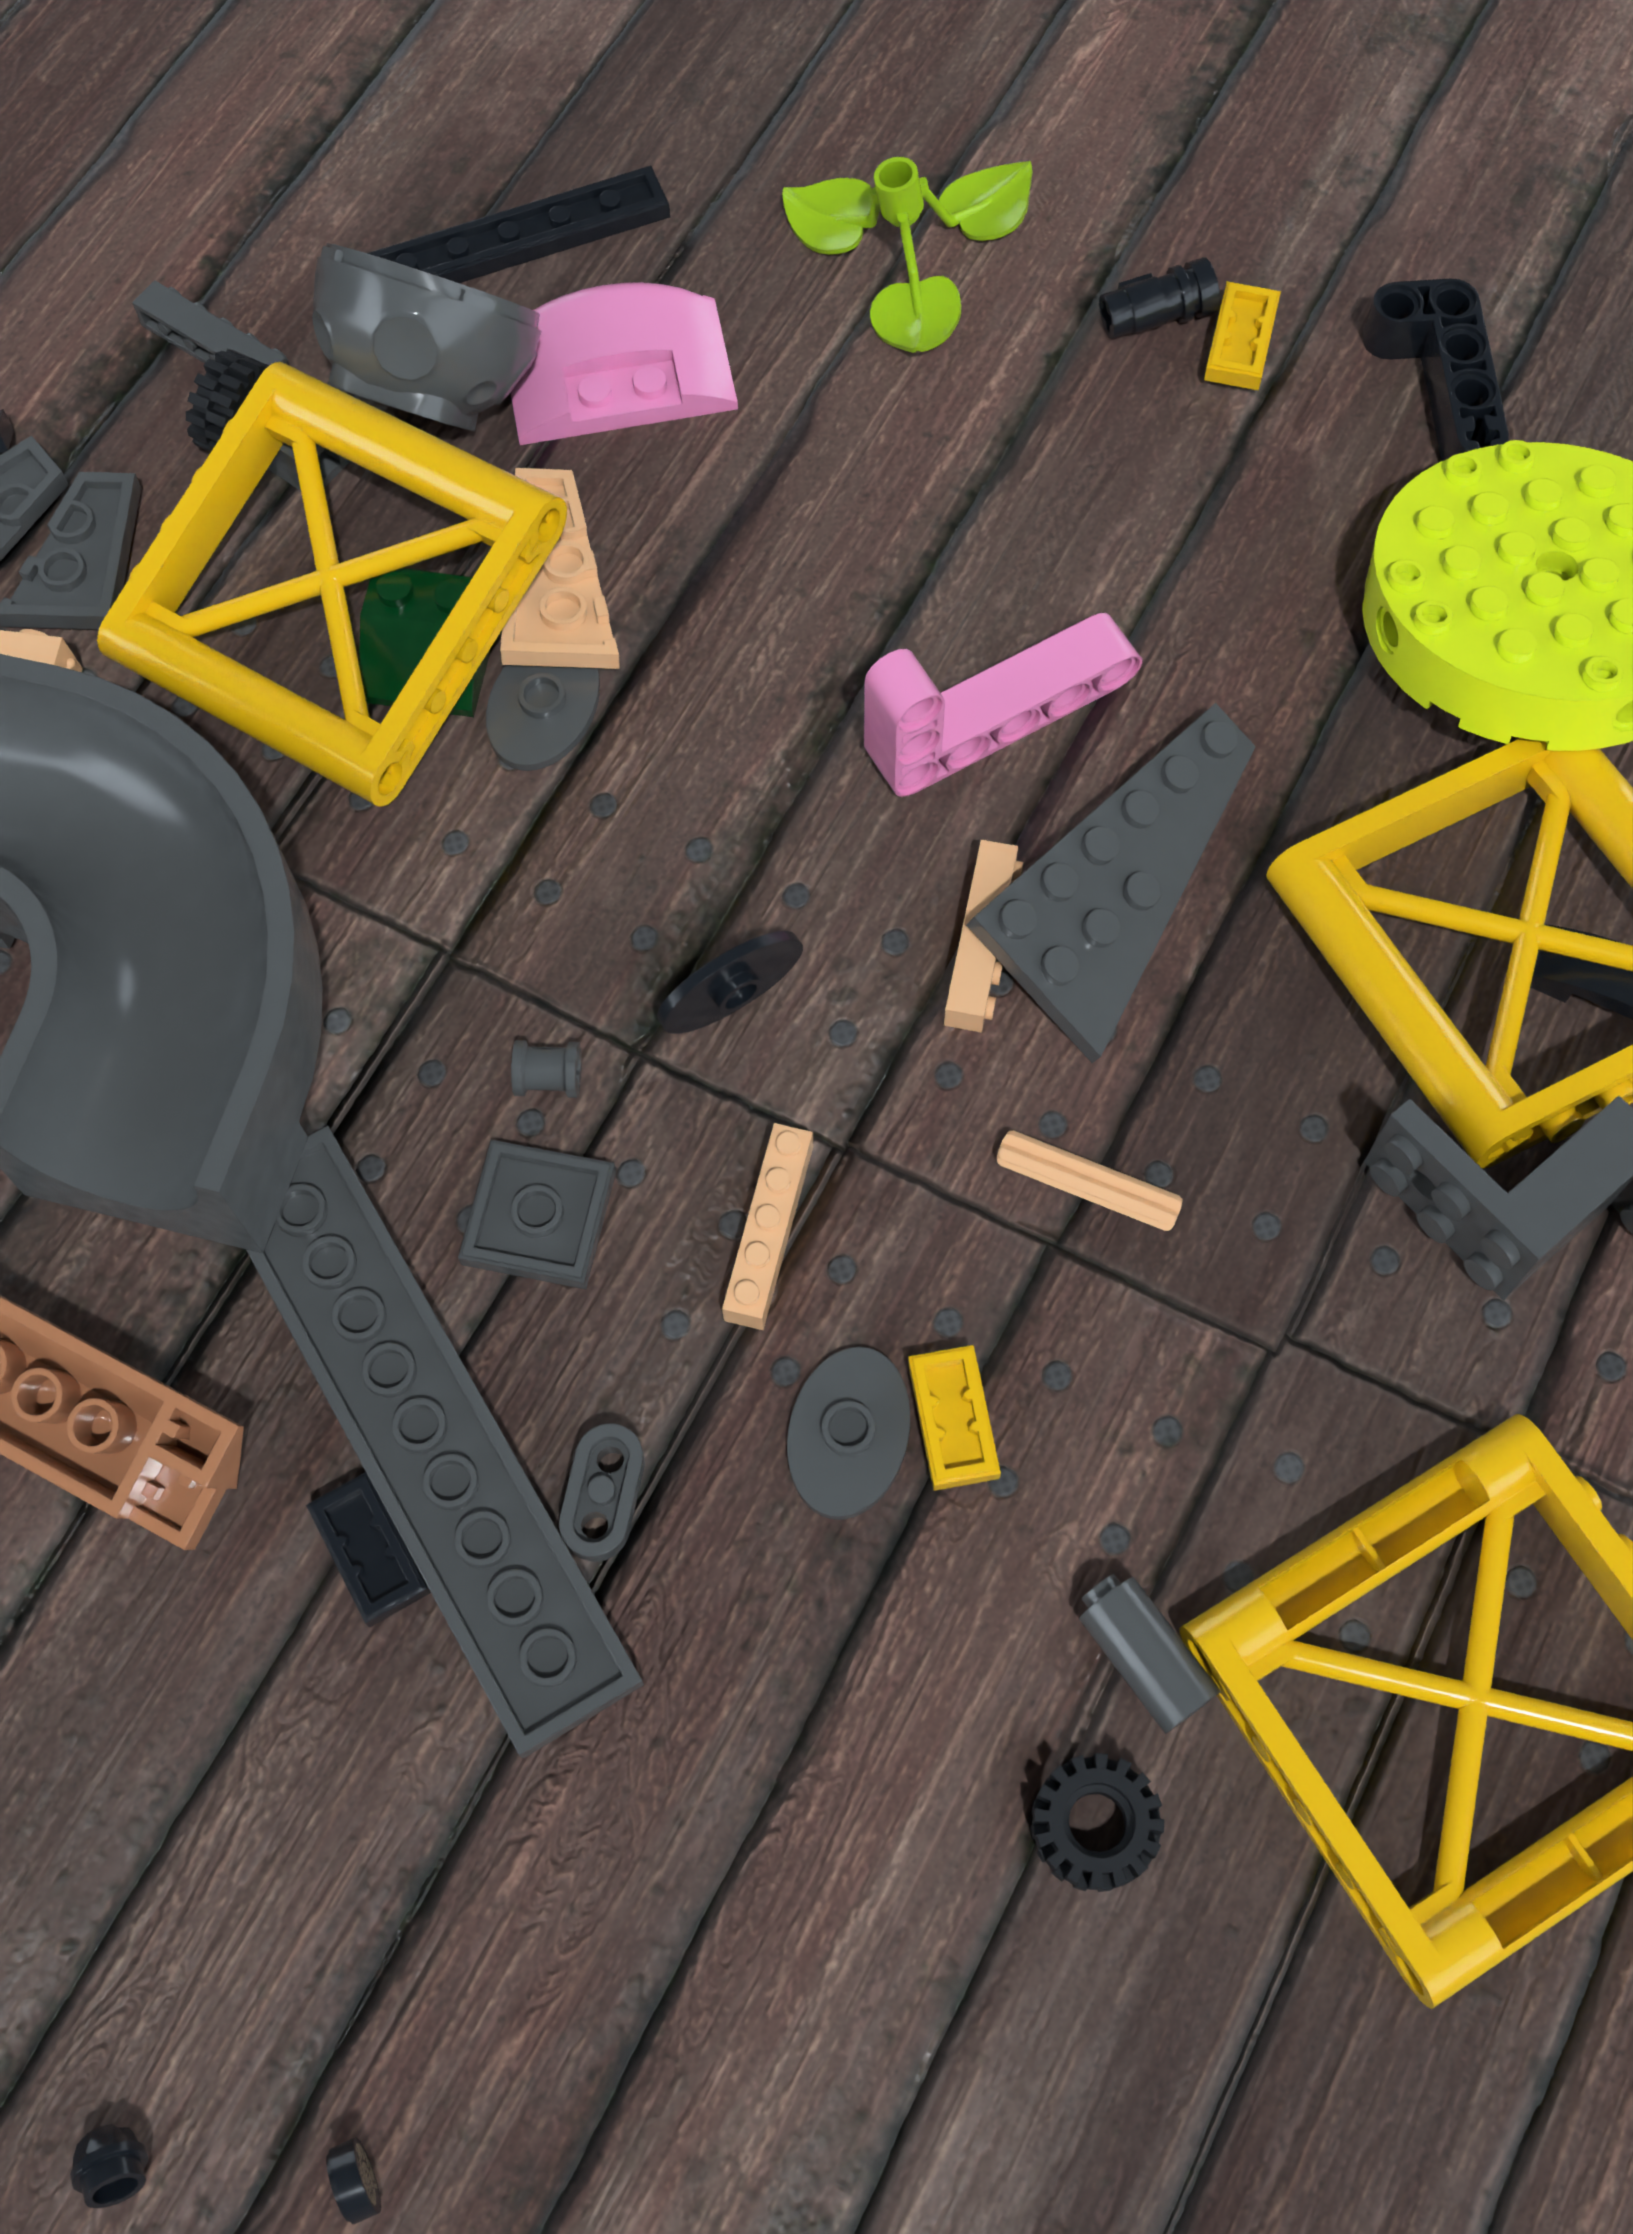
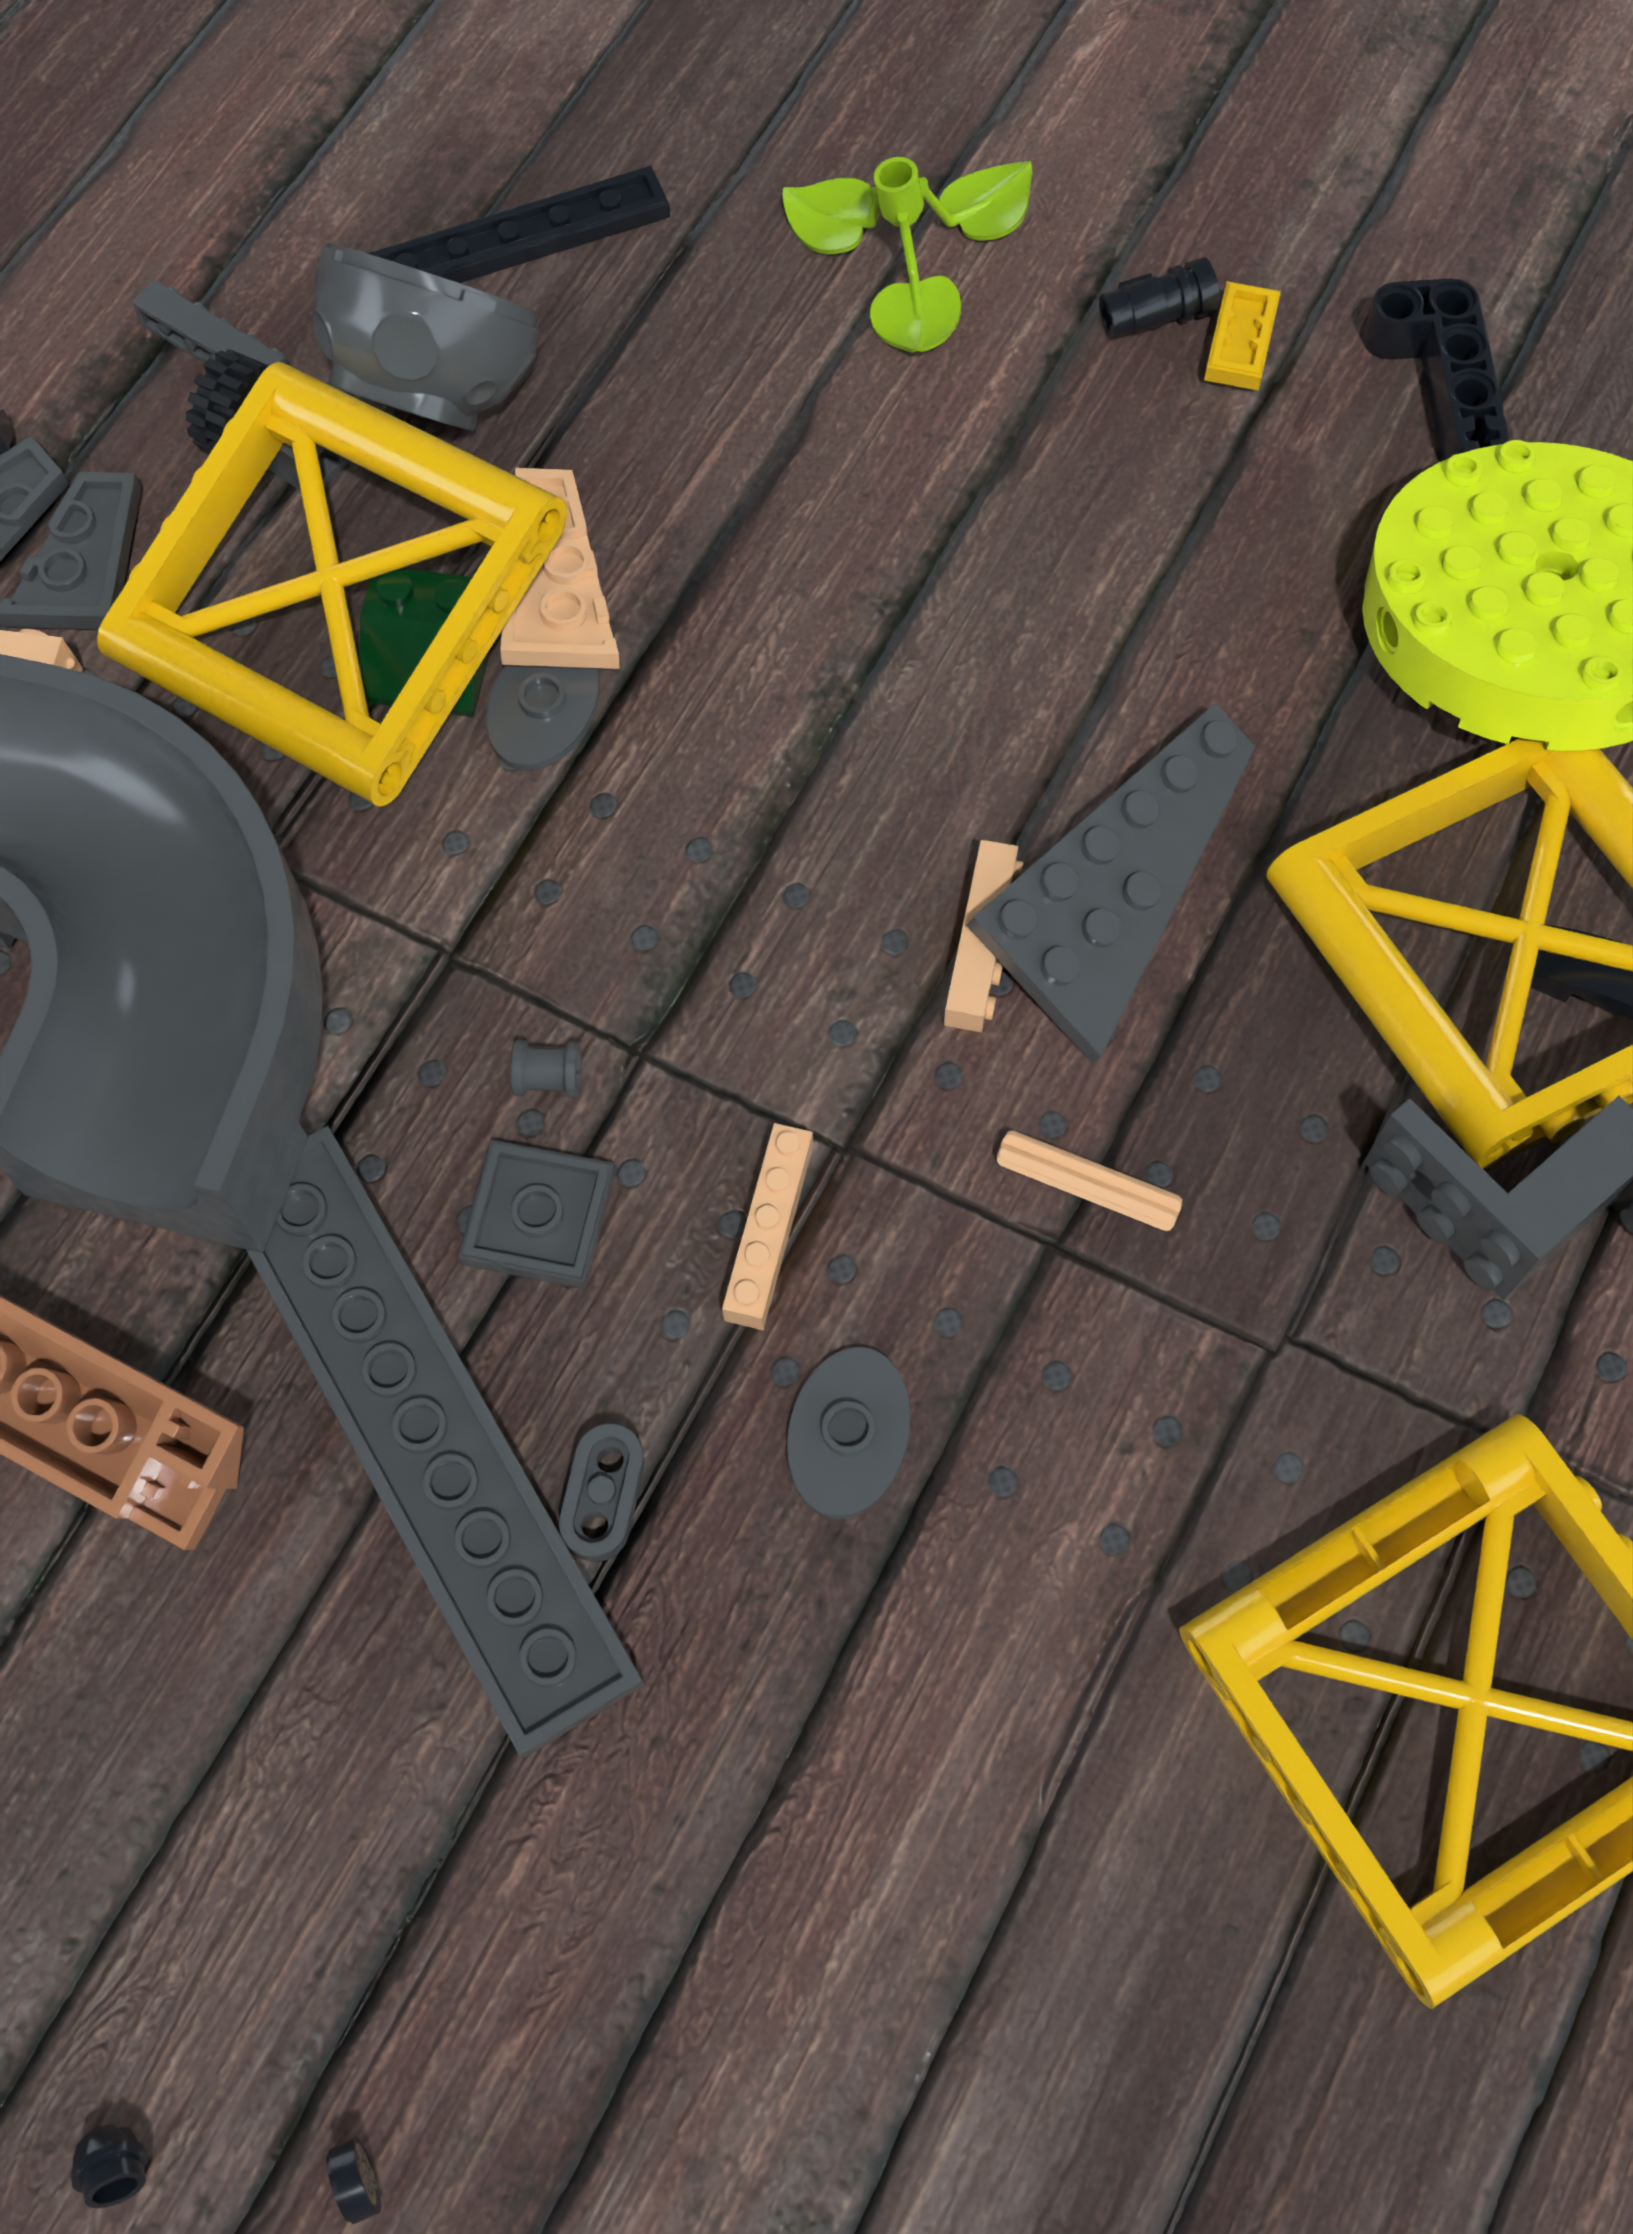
(368, 1550): black plate -> none
(623, 362): bright pink slope -> none
(729, 982): black piece -> none
(929, 735): bright pink beam -> none
(953, 1418): yellow plate -> none
(1141, 1823): black tyre -> none
(1146, 1651): dark grey brick -> none

